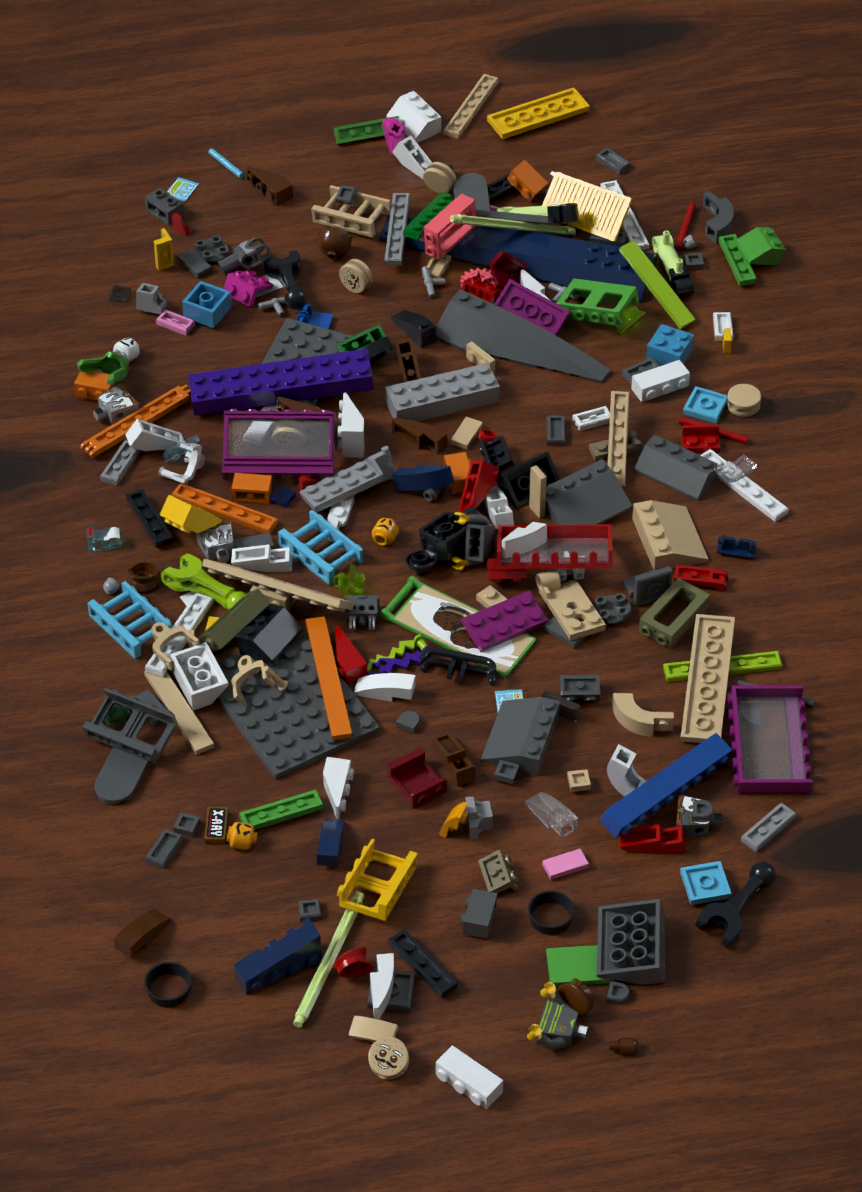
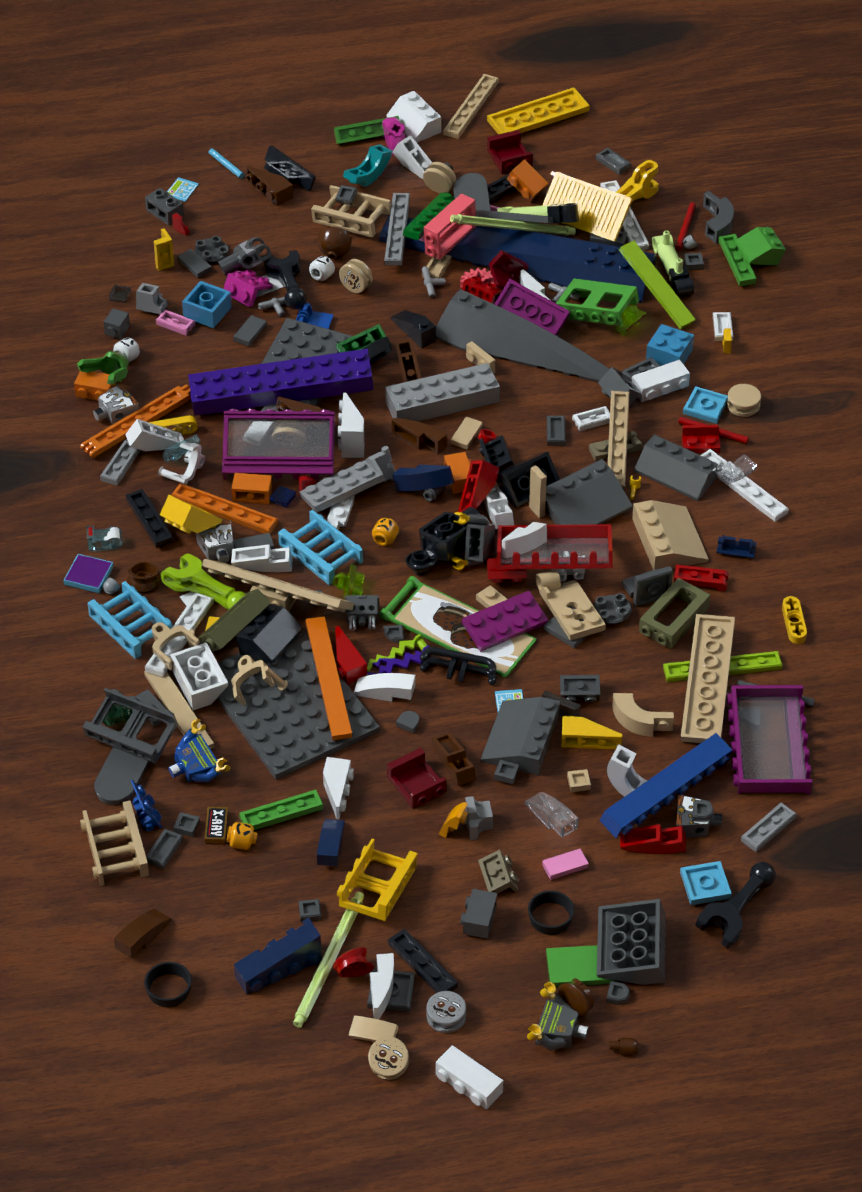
(88, 573): none -> dark purple tile
(116, 323): none -> dark grey brick
(130, 831): none -> tan fence
(144, 808): none -> blue hinge
(183, 421): none -> yellow beam
(195, 758): none -> blue torso
(250, 330): none -> dark grey tile
(284, 166): none -> black bracket
(321, 268): none -> white head
(371, 167): none -> teal arch
(394, 633): none -> dark grey tile
(446, 1011): none -> light grey head
(508, 151): none -> dark red panel
(584, 733): none -> yellow slope
(616, 381): none -> dark grey brick
(634, 485): none -> yellow hand
(641, 181): none -> yellow piece
(792, 626): none -> yellow beam

